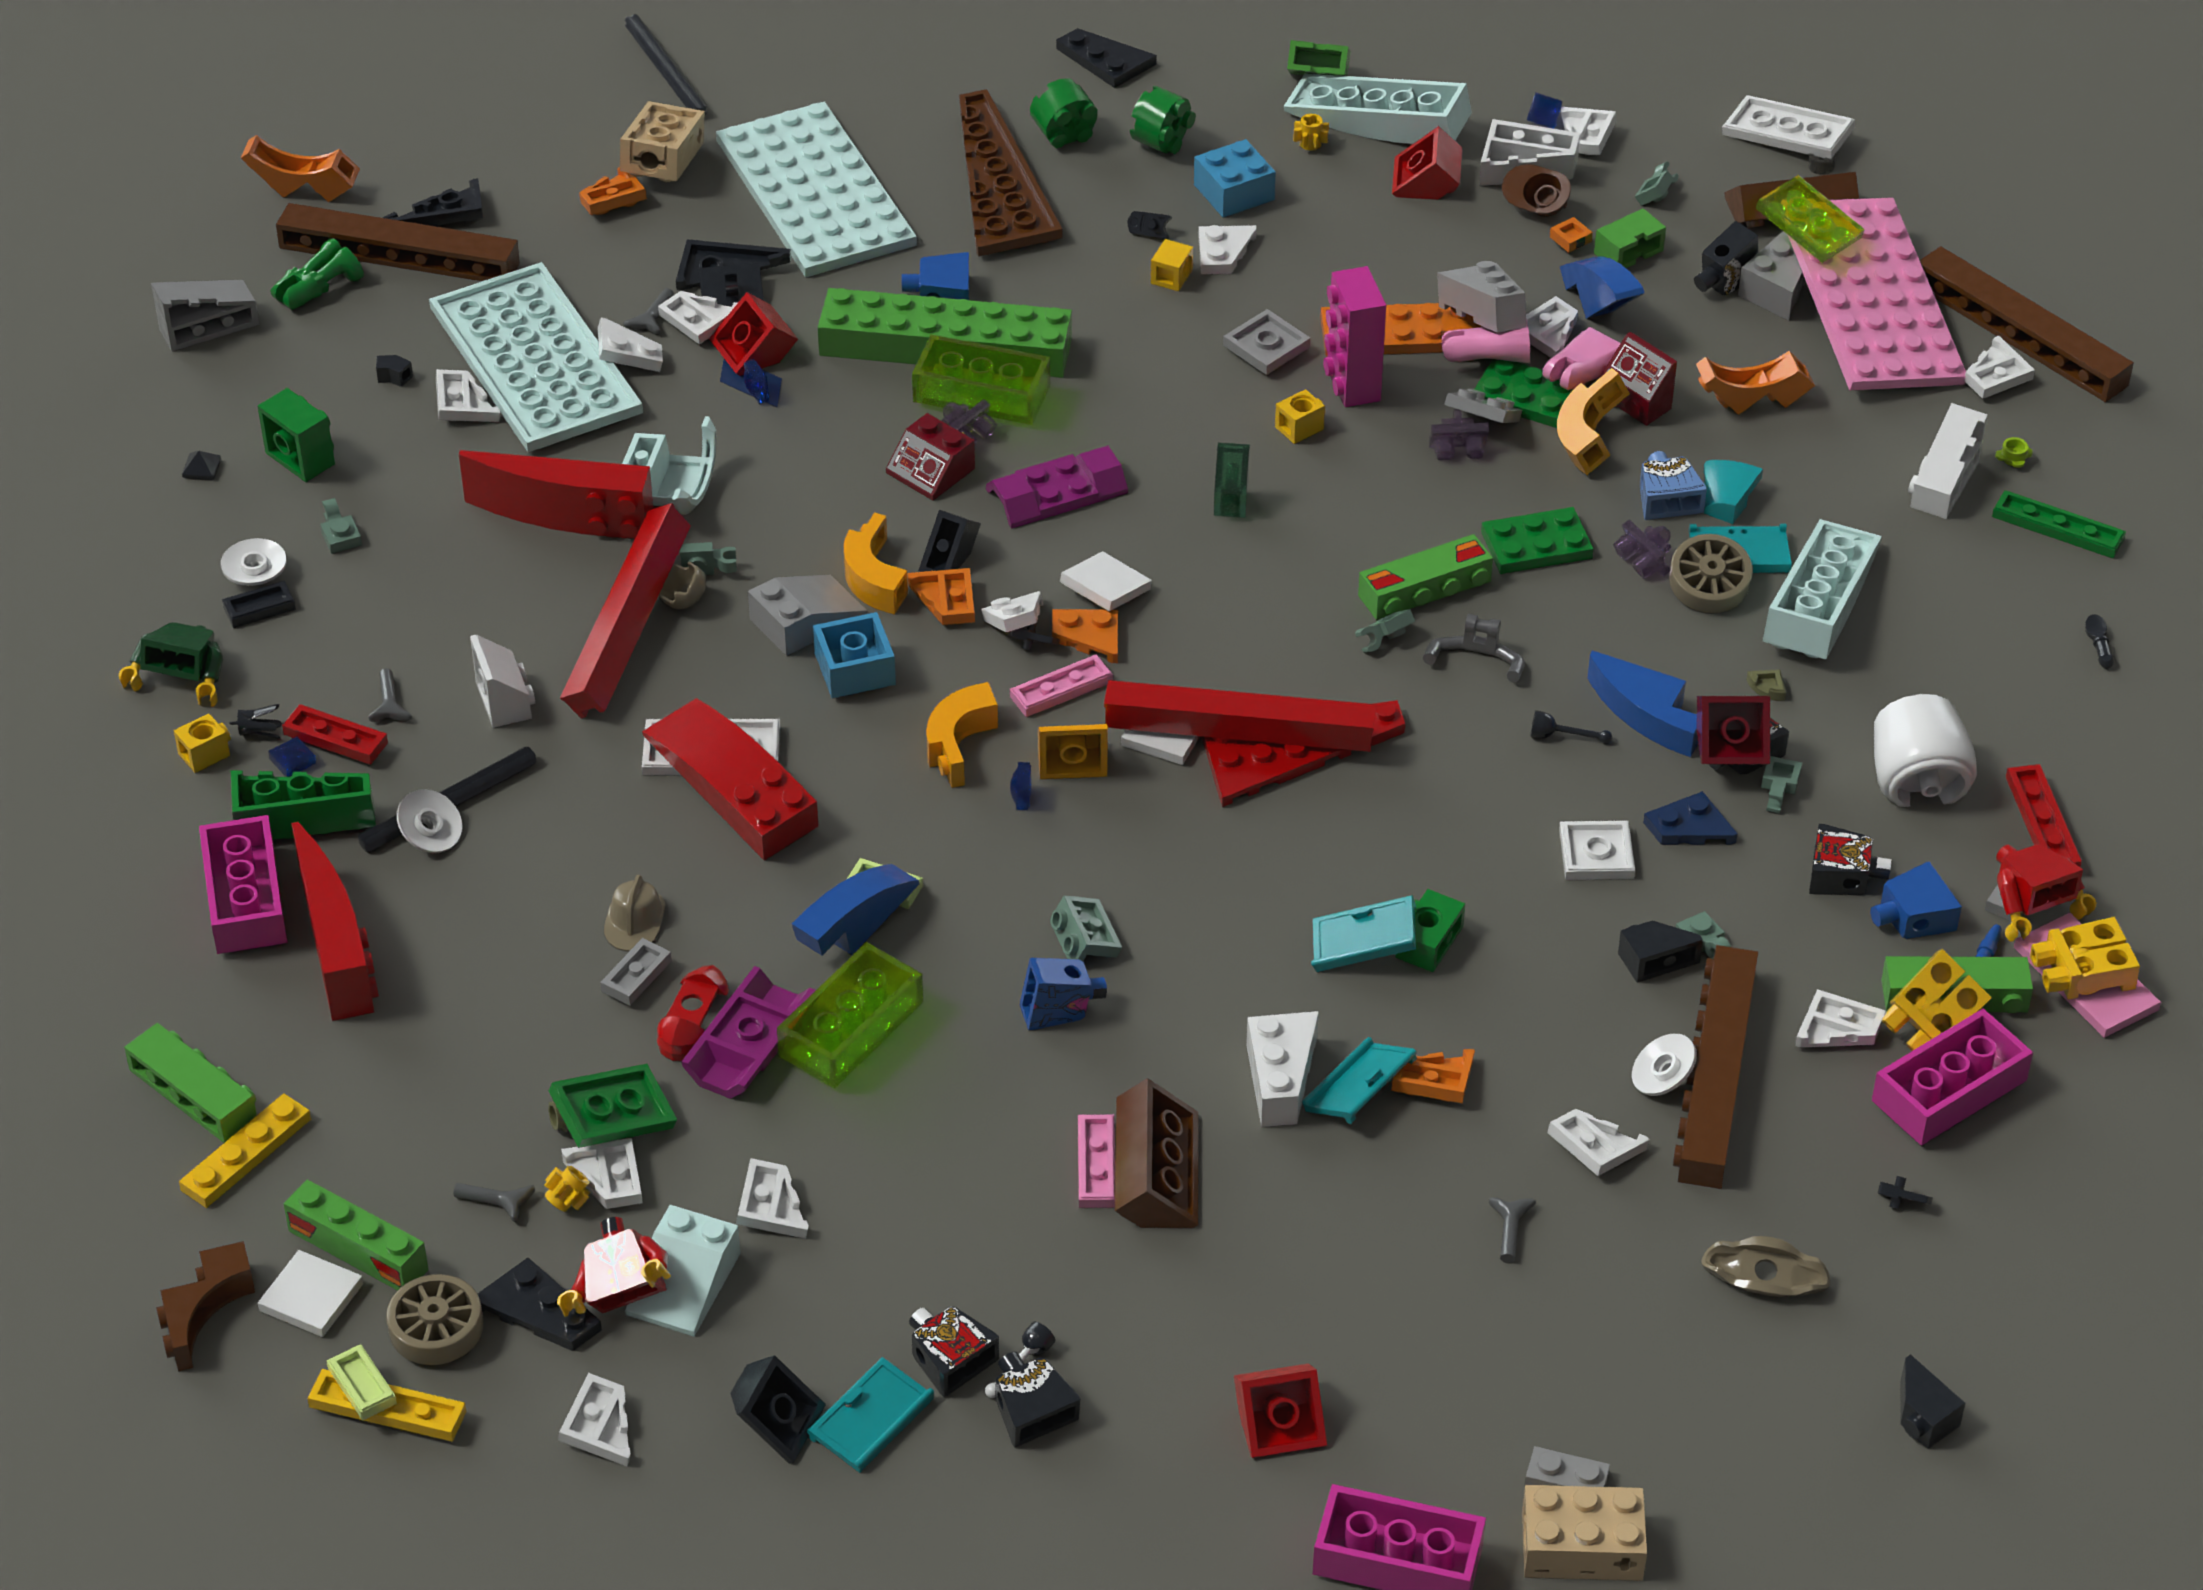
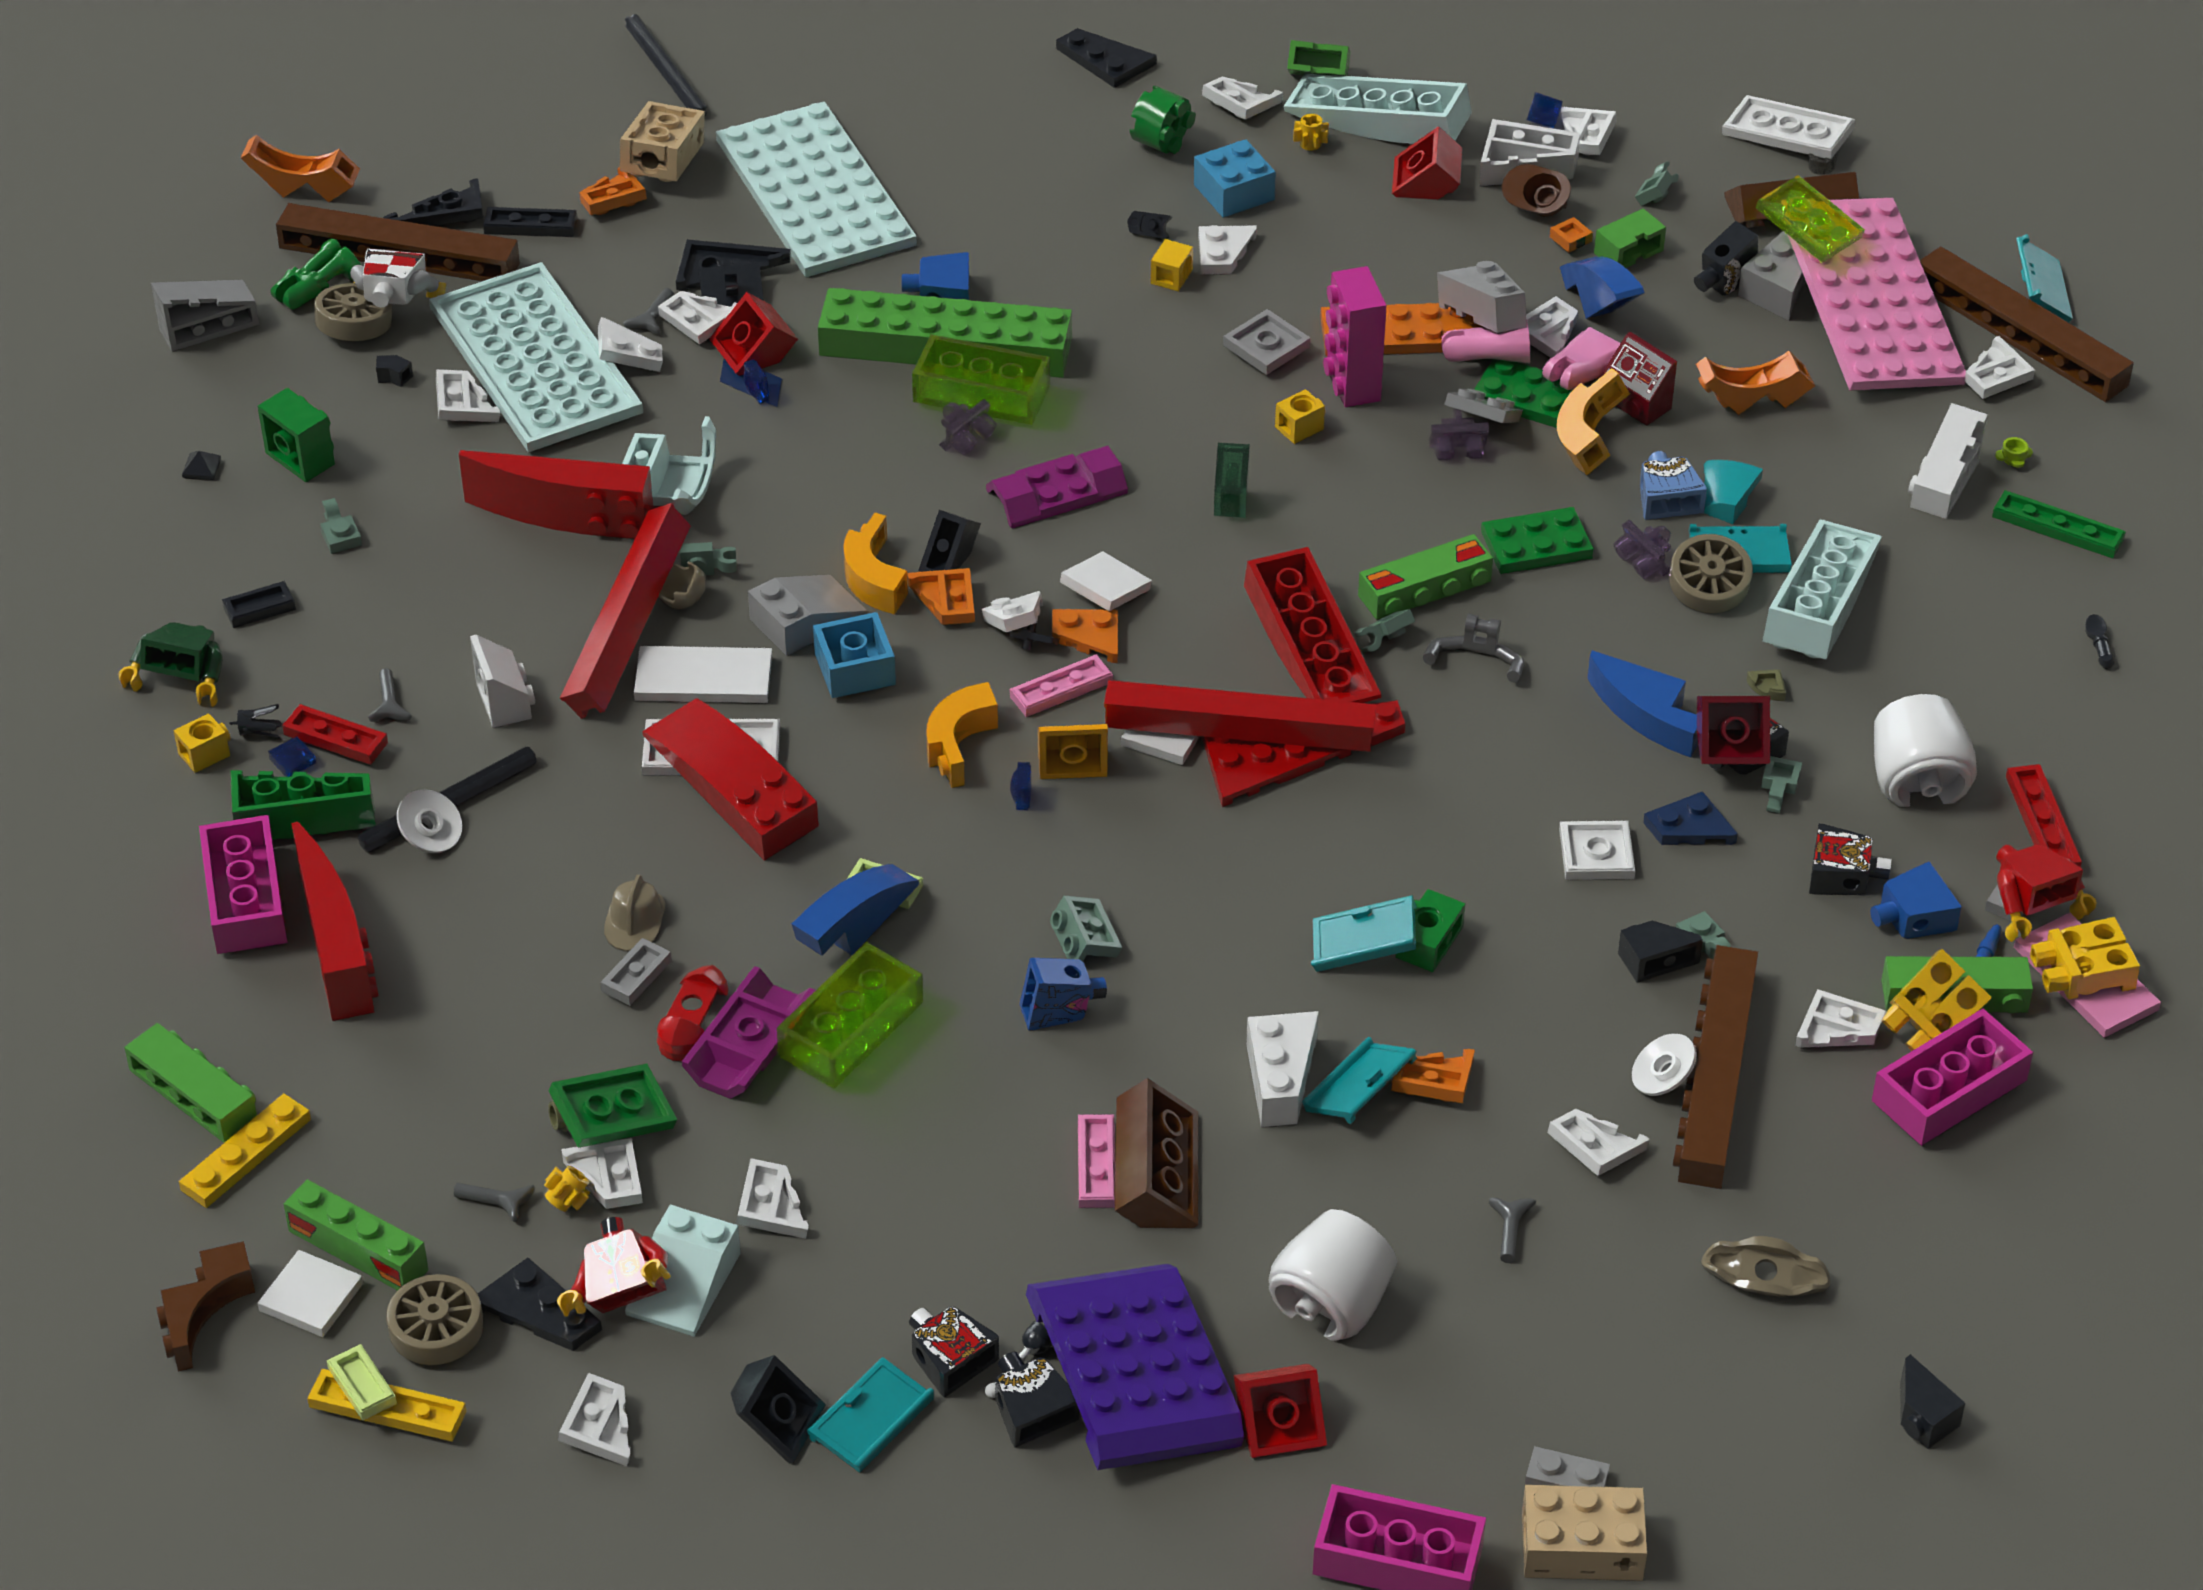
(253, 561): white dish -> none
(347, 315): none -> dark tan wheel
(394, 277): none -> torso
(530, 222): none -> black tile
(703, 673): none -> white tile
(932, 457): dark red slope -> none
(1003, 192): reddish brown wing -> none
(1064, 113): green brick -> none
(1138, 1365): none -> dark purple slope
(1240, 97): none -> white wing
(1308, 627): none -> red slope
(1334, 1270): none -> white piece
(1545, 725): black hinge -> none
(1897, 1191): black piece -> none
(2043, 279): none -> teal door

